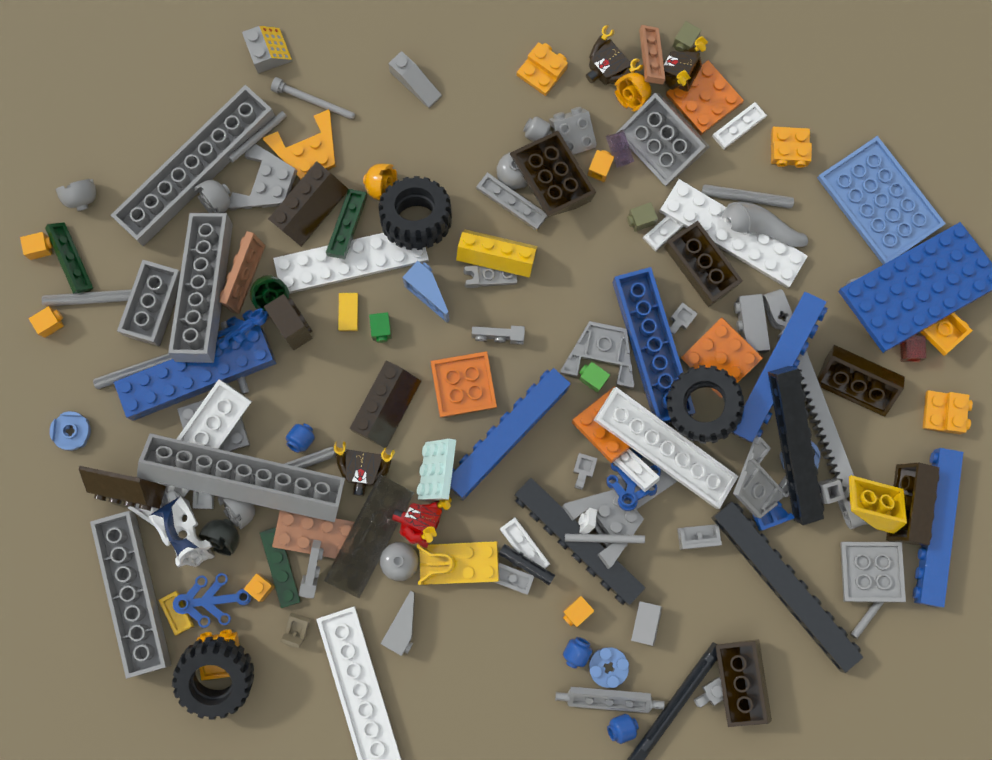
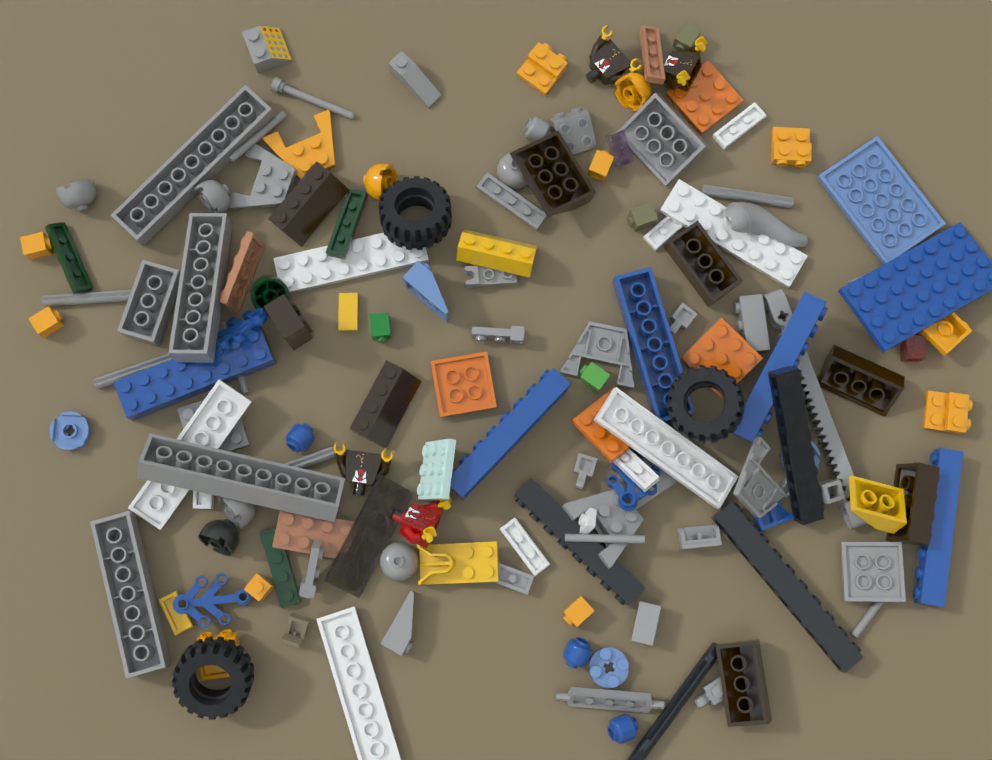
(122, 488): dark brown slope -> none
(169, 523): white hips -> none
(518, 559): black pin -> none

